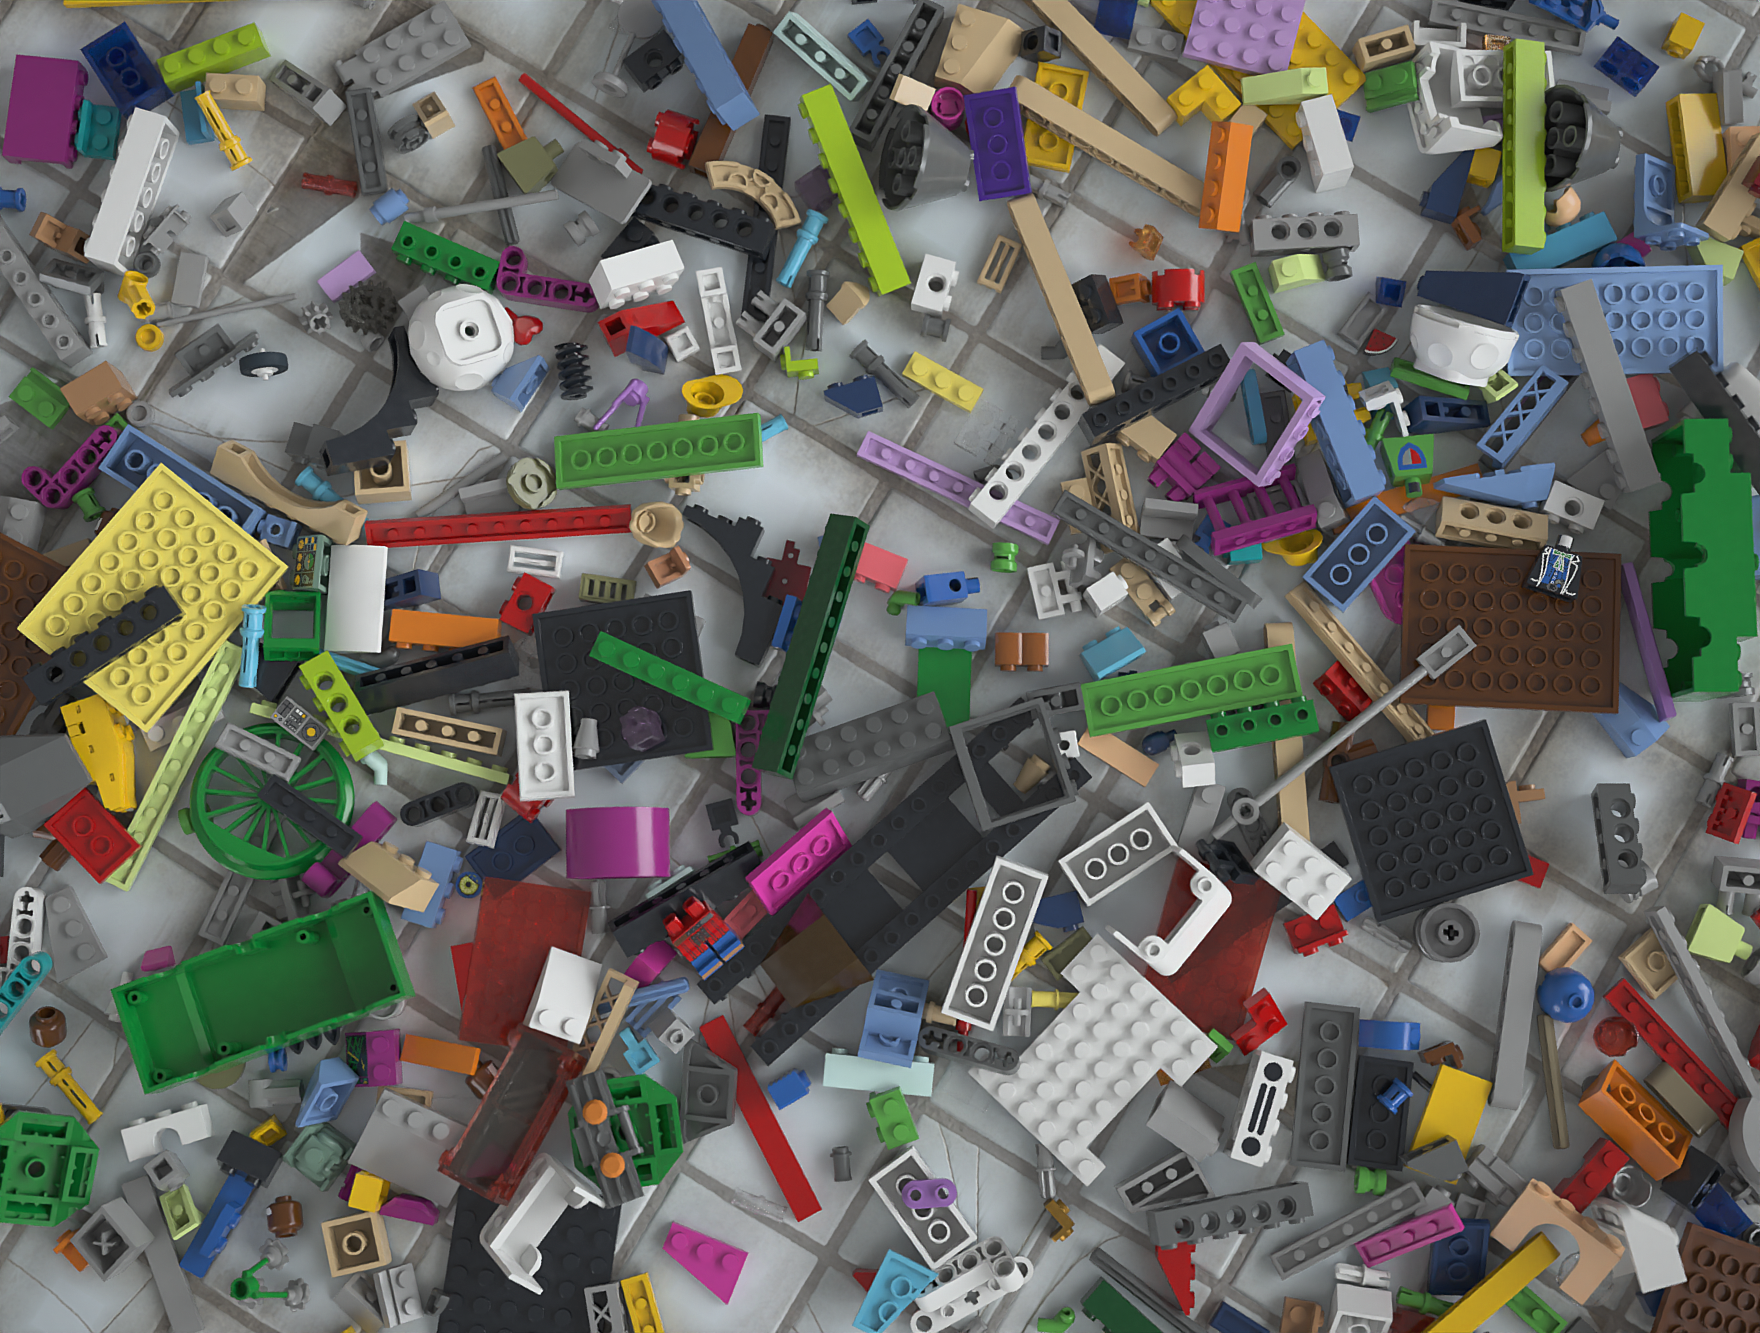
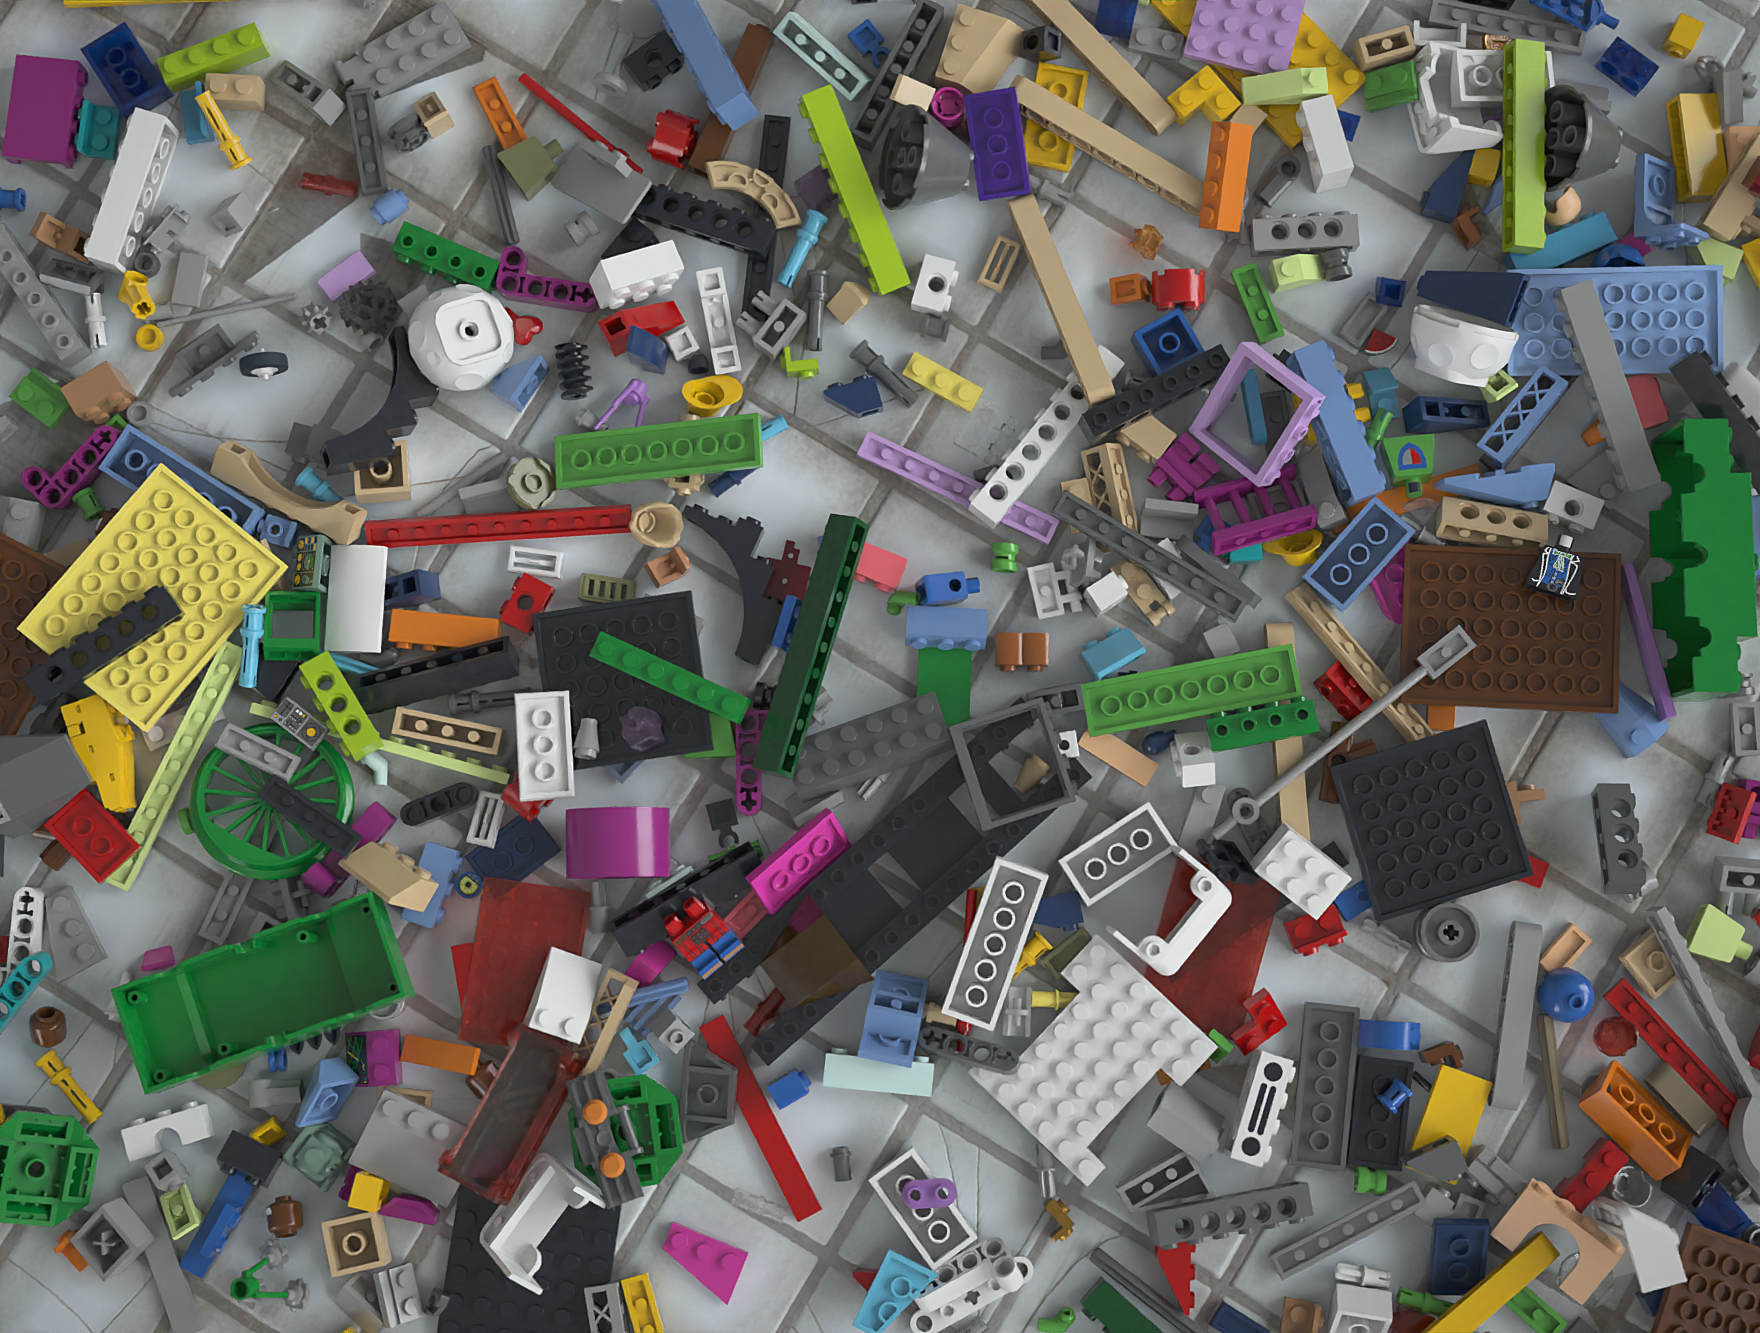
(433, 214): light grey bar -> none
(698, 364): none -> black hinge
(728, 480): none -> dark blue pin
(893, 1117): bright green bracket -> none
(1097, 303): black brick -> none
(1382, 394): white bracket -> none
(1405, 371): bright green tile -> none
(1409, 1235): dark pink tile -> none

